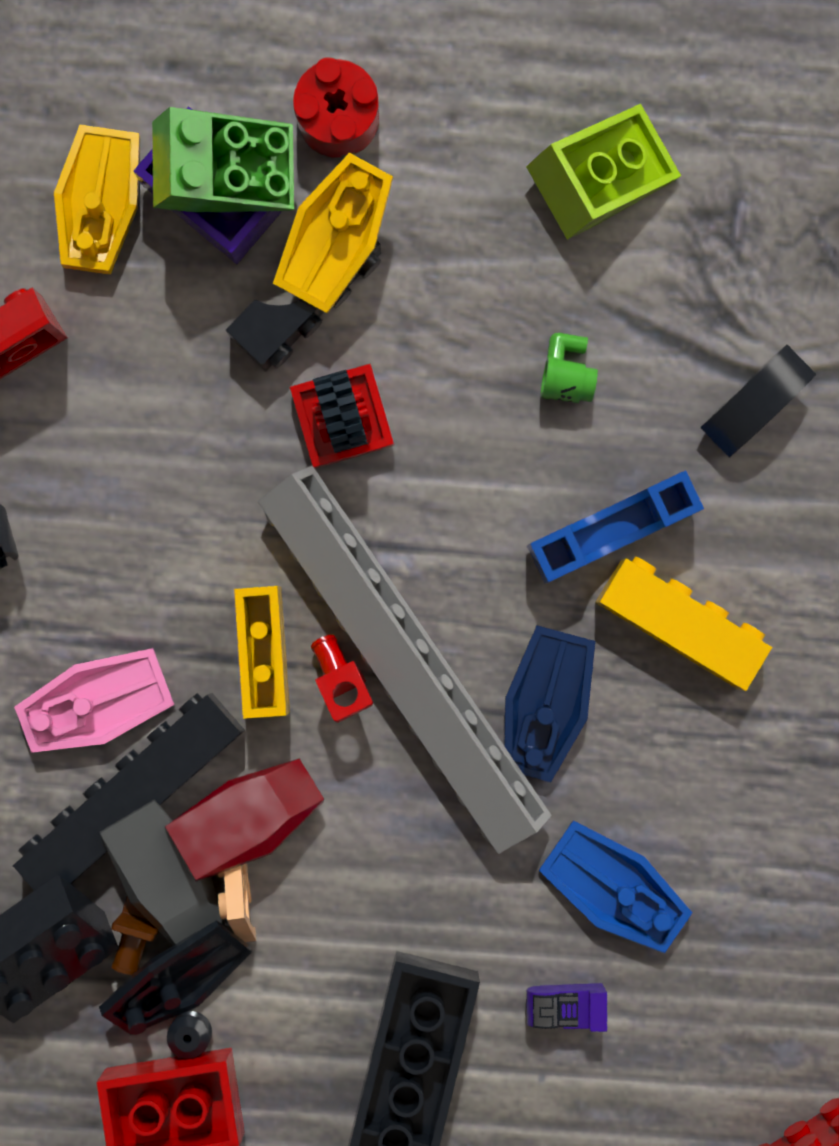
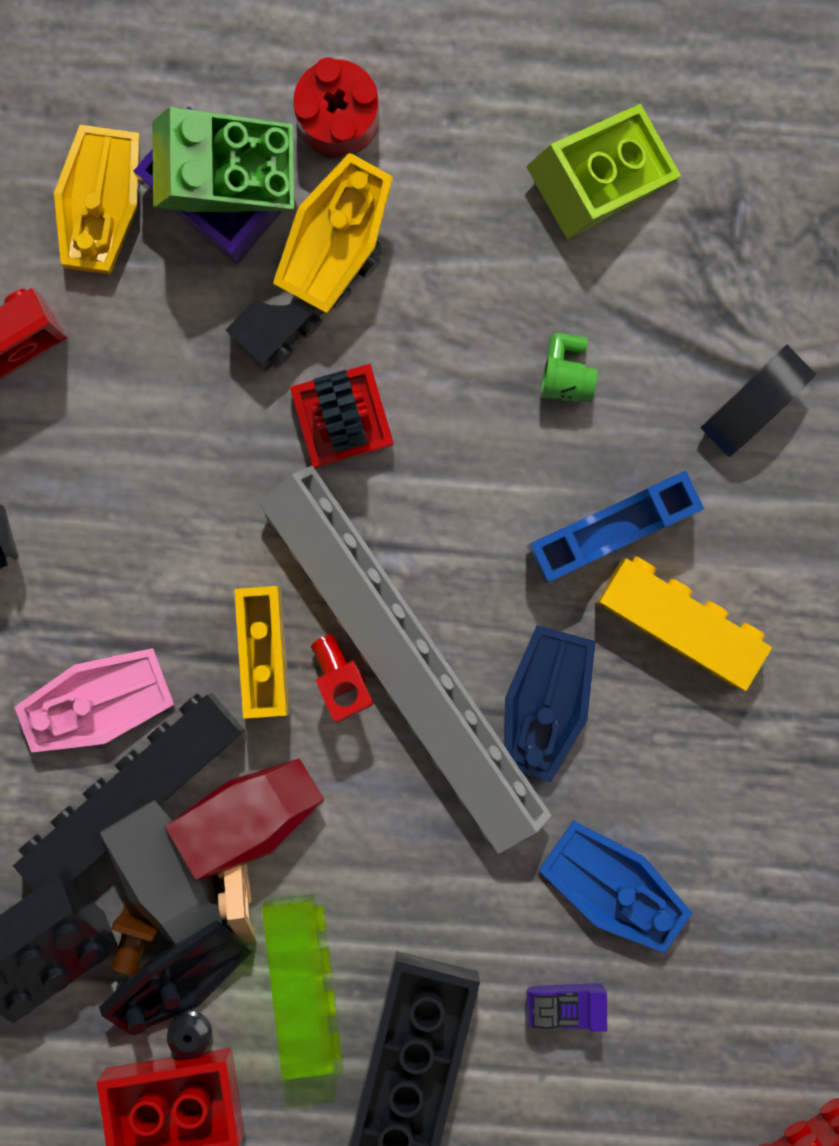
(300, 986): none -> clear neon green brick

